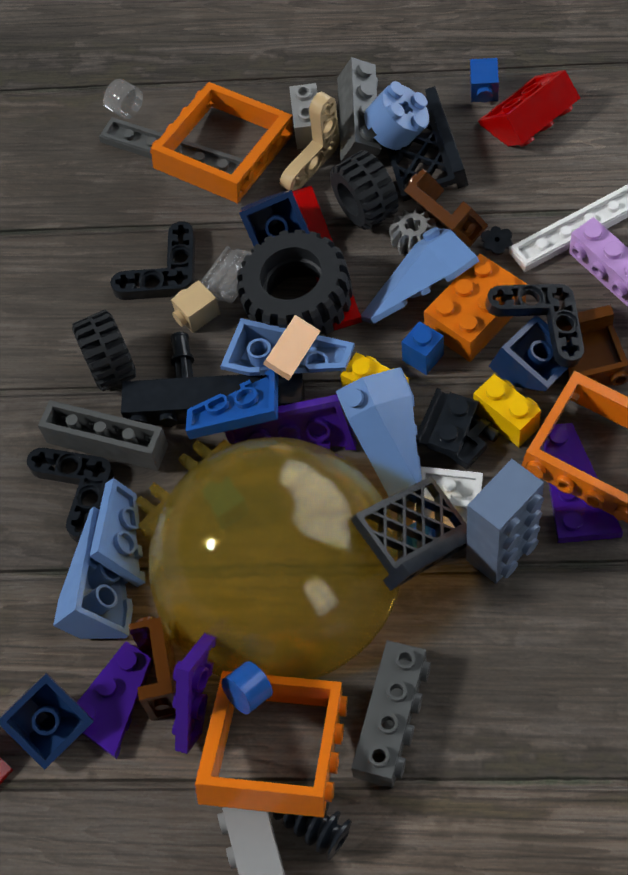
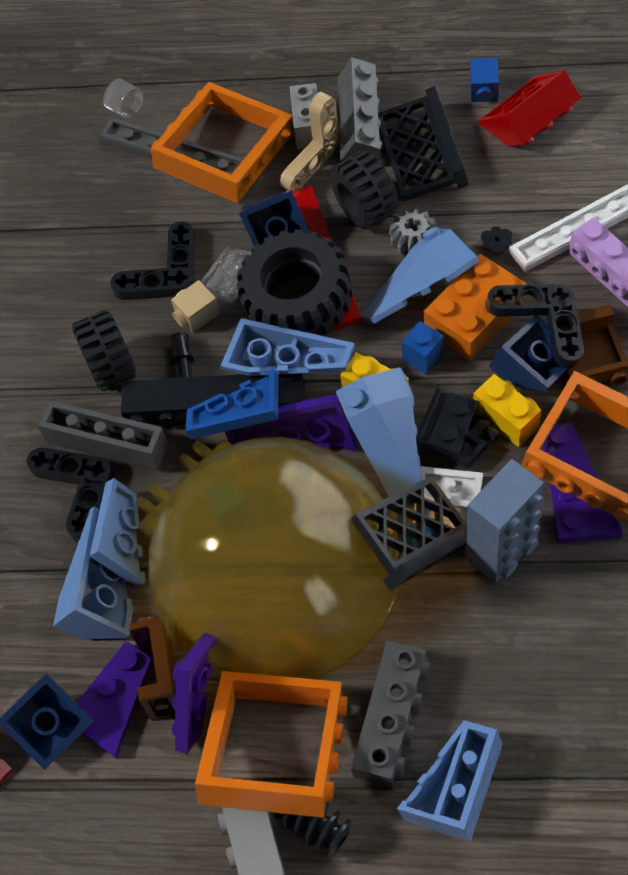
(247, 687): blue piece -> none
(291, 347): light nougat tile -> none
(397, 116): medium blue brick -> none
(456, 784): none -> medium blue wedge
(462, 222): reddish brown panel -> none

